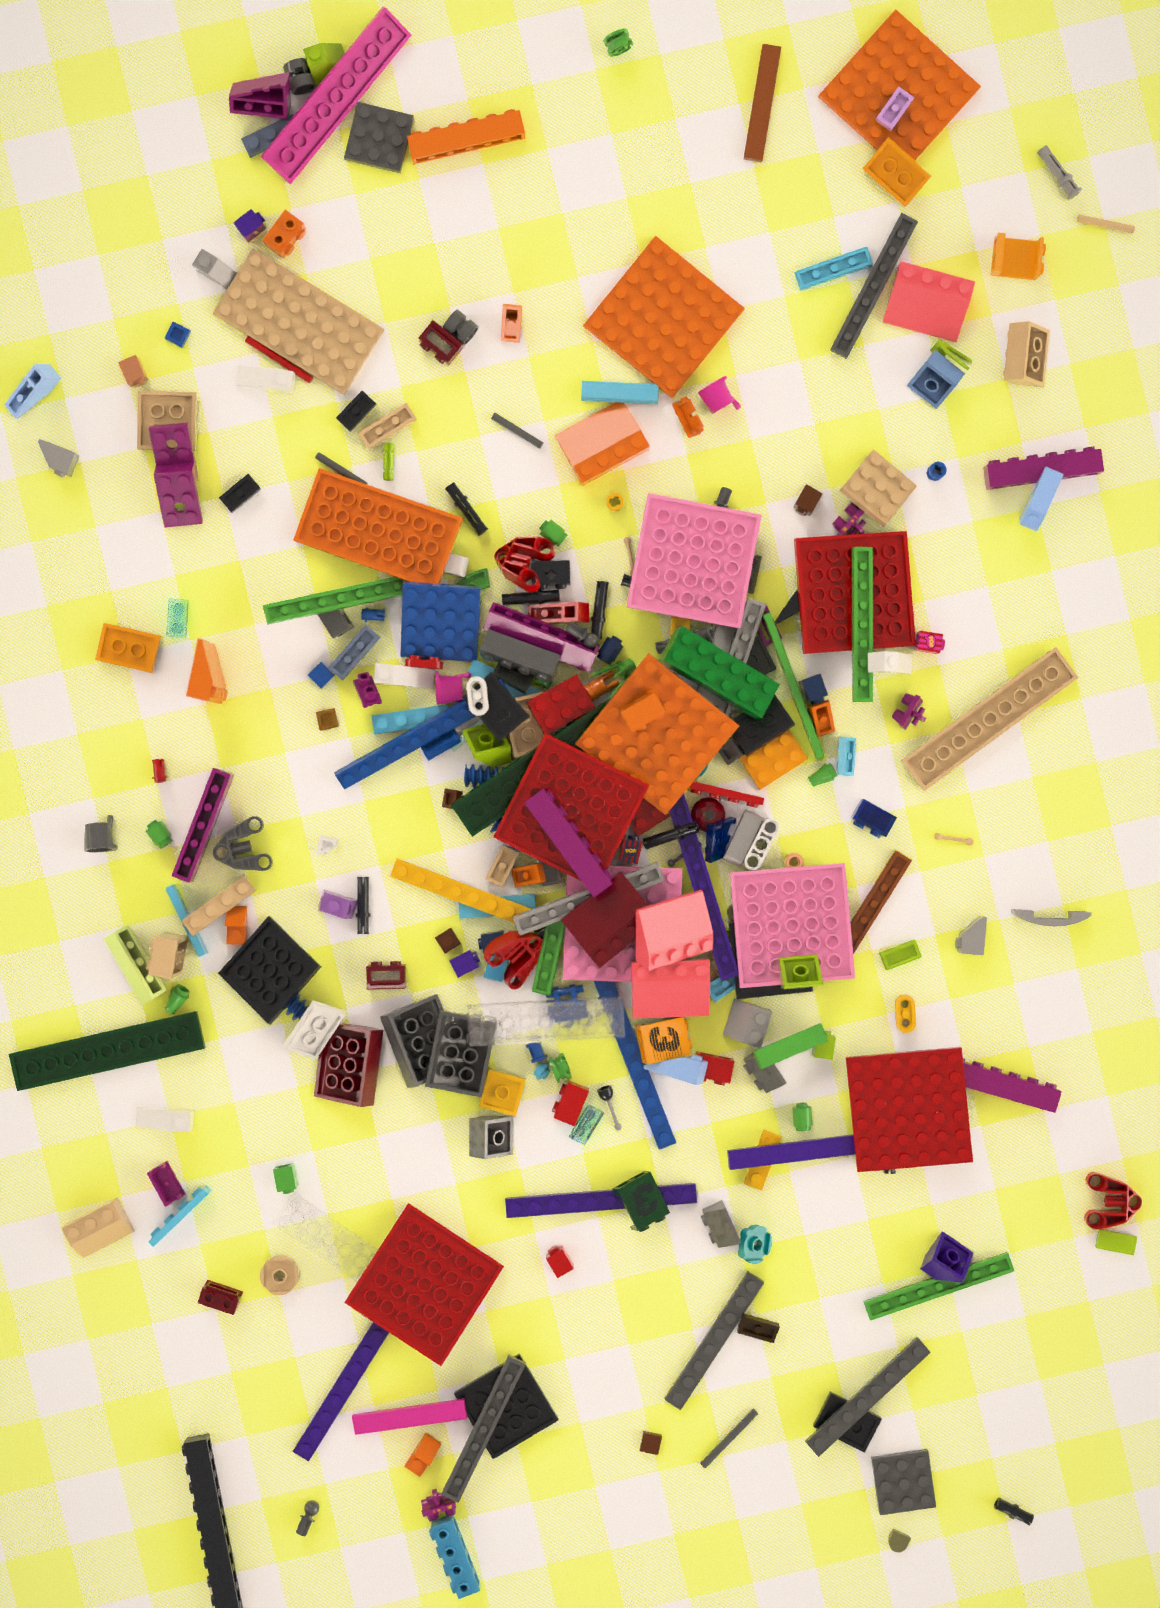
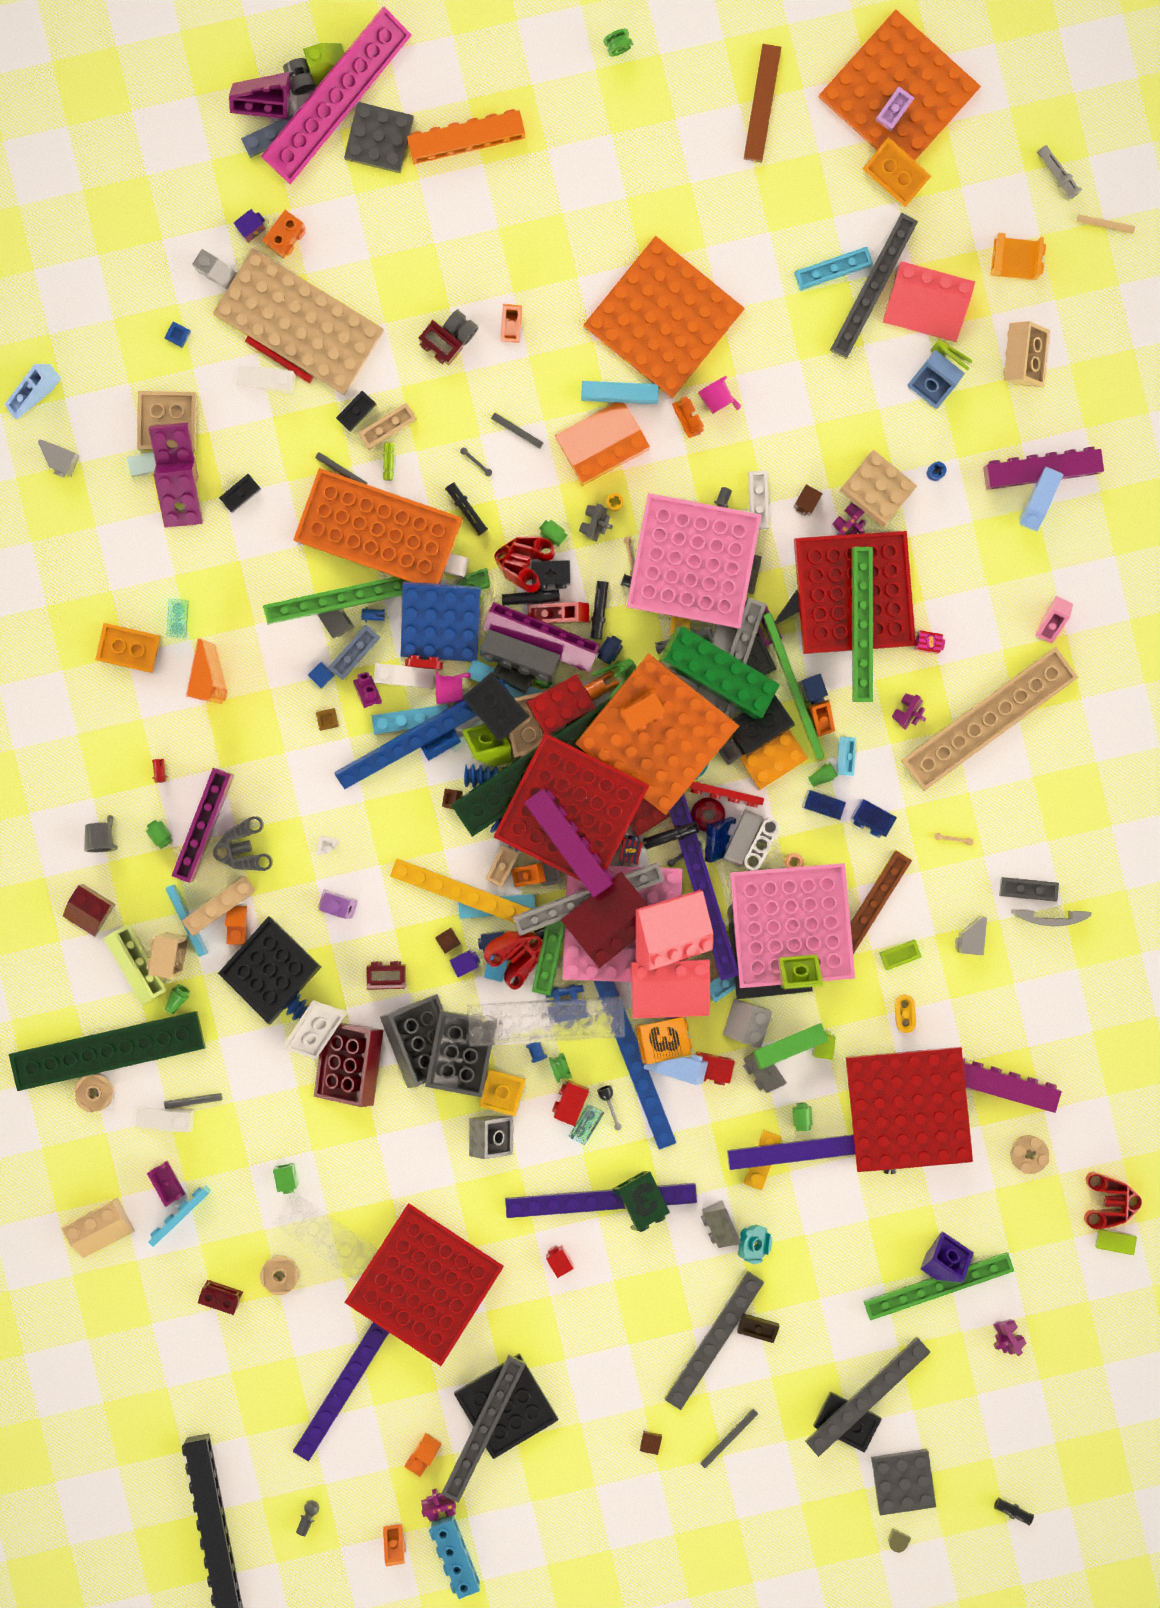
(88, 909): none -> dark red slope
(95, 1103): none -> tan plate
(133, 371): nougat brick -> none
(141, 464): none -> light aqua tile
(193, 1100): none -> dark grey bar
(363, 905): black pin -> none
(394, 1545): none -> orange slope
(409, 1416): dark pink tile -> none
(476, 696): white plate -> none
(488, 472): none -> dark grey hinge
(542, 1071): medium azure plate -> none
(590, 640): dark grey axle -> none
(598, 523): none -> dark grey hips
(759, 496): none -> white tile
(823, 804): none -> clear blue brick
(889, 663): white slope -> none
(1005, 1338): none -> magenta hips
(1019, 1150): none -> tan plate
(1029, 889): none -> dark grey tile
(1054, 619): none -> bright pink slope

